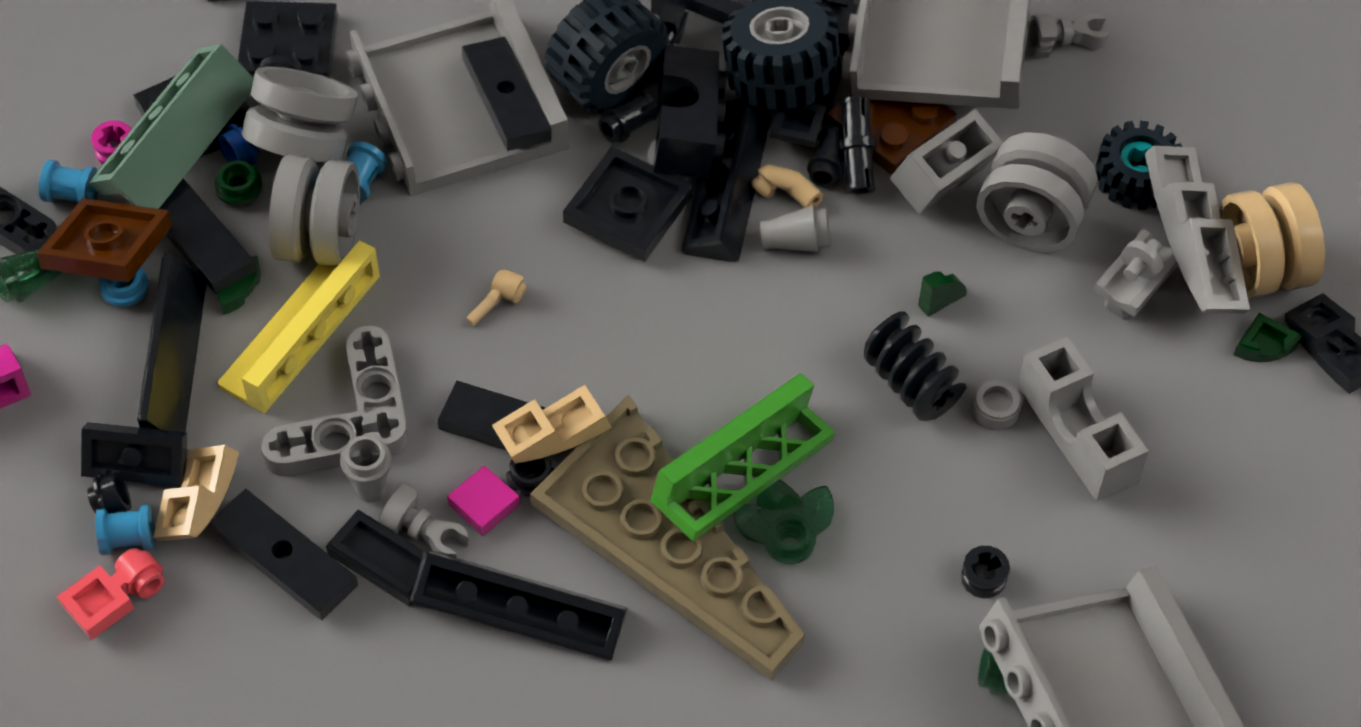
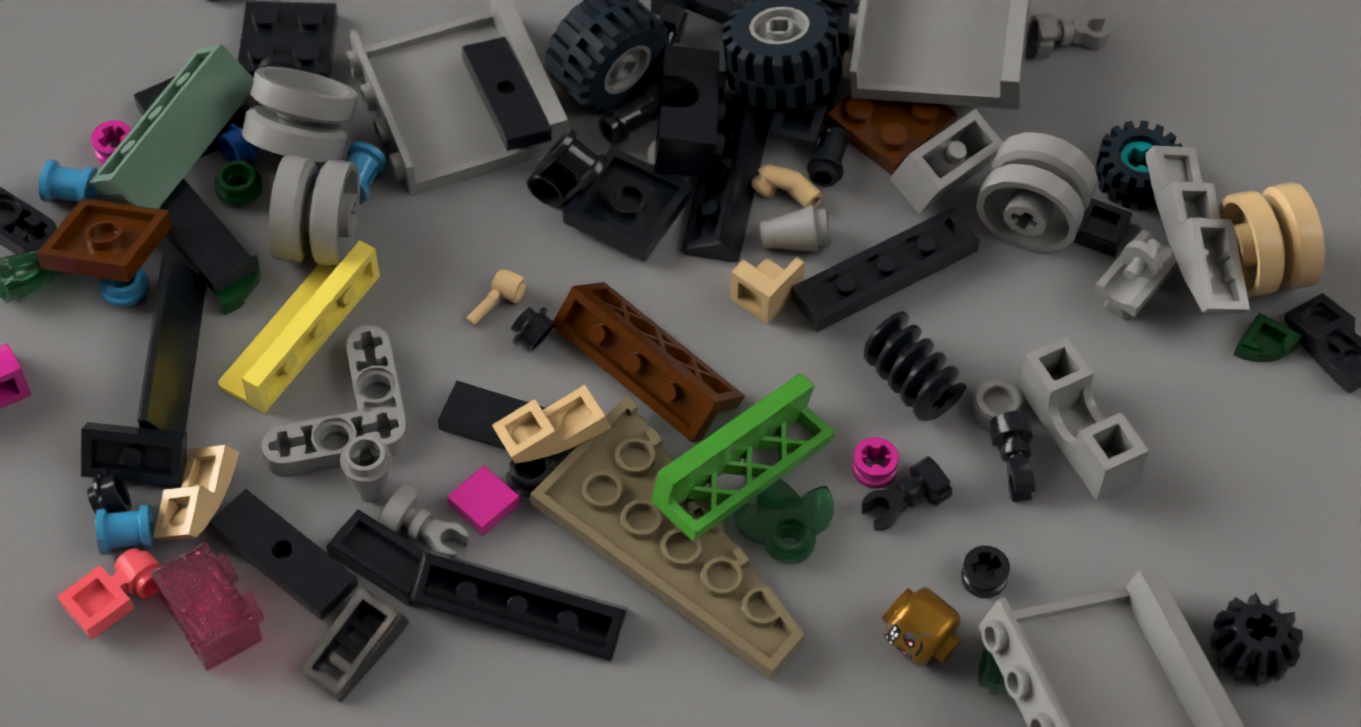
(208, 605): none -> clear pink brick
(351, 617): none -> black slope
(532, 328): none -> black plate
(565, 170): none -> black piece
(645, 359): none -> reddish brown fence
(765, 288): none -> tan panel
(857, 145): black pin -> none
(876, 475): none -> dark pink bush
(884, 269): none -> black plate
(922, 626): none -> pearl gold head
(926, 480): none -> black piece
(939, 292): dark green tile -> none
(1014, 433): none -> black piece
(1103, 227): none -> black tile
(1277, 639): none -> black gear

